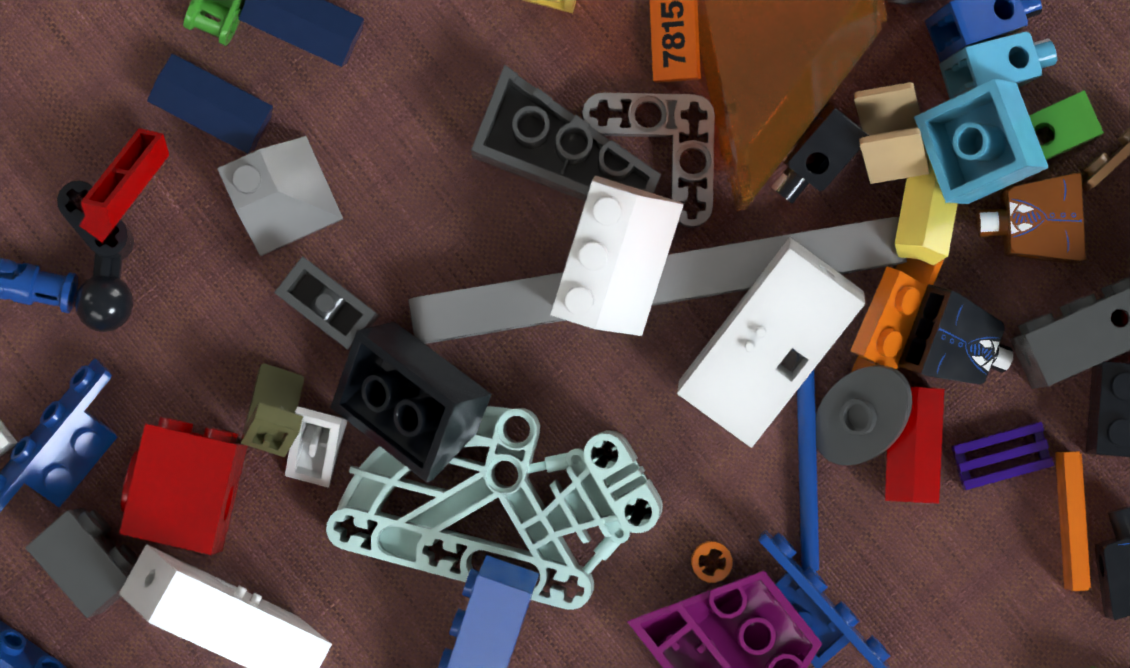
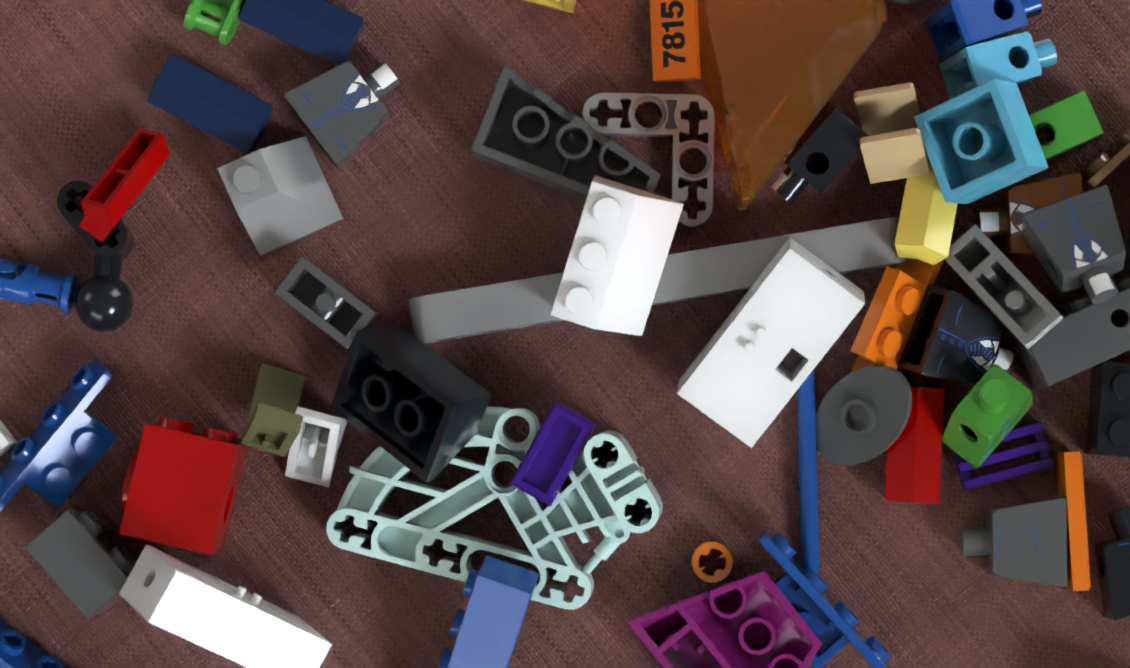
(344, 107): none -> dark grey torso
(552, 453): none -> dark purple tile
(990, 412): none -> bright green torso
(1002, 287): none -> light grey slope
(1022, 541): none -> dark grey torso
(1078, 243): none -> dark grey torso

